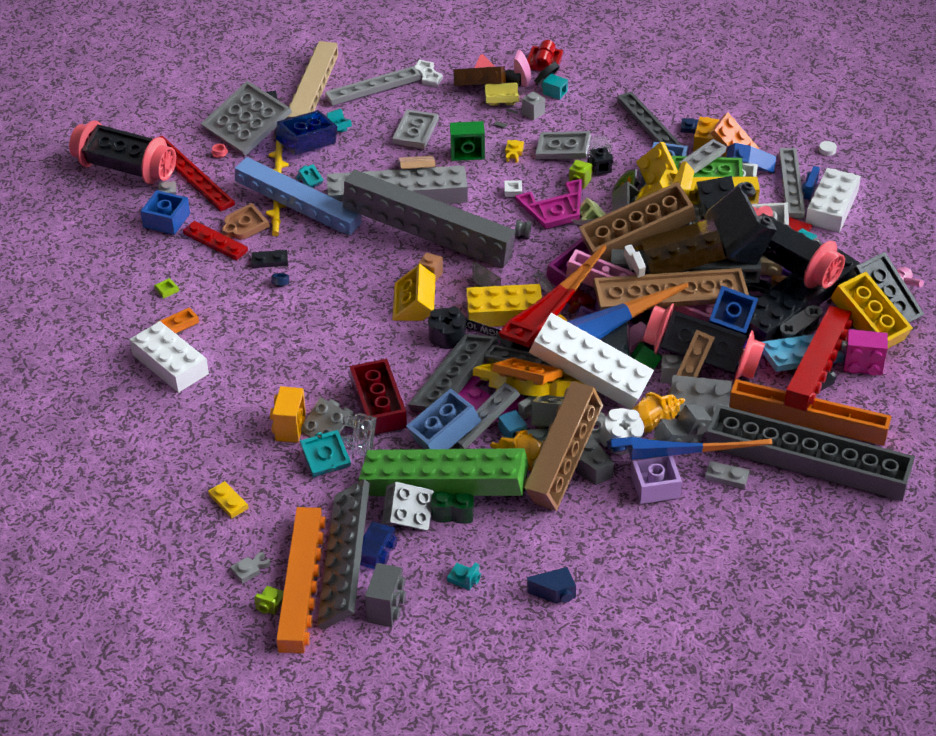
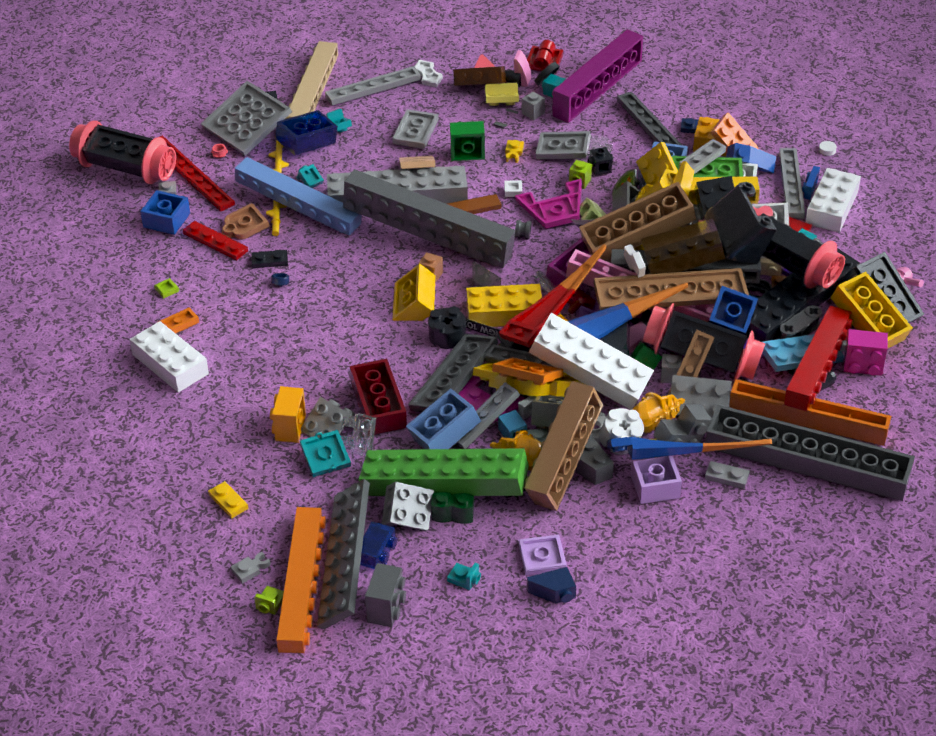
(479, 204): none -> dark orange tile
(541, 554): none -> lavender tile
(597, 76): none -> magenta brick

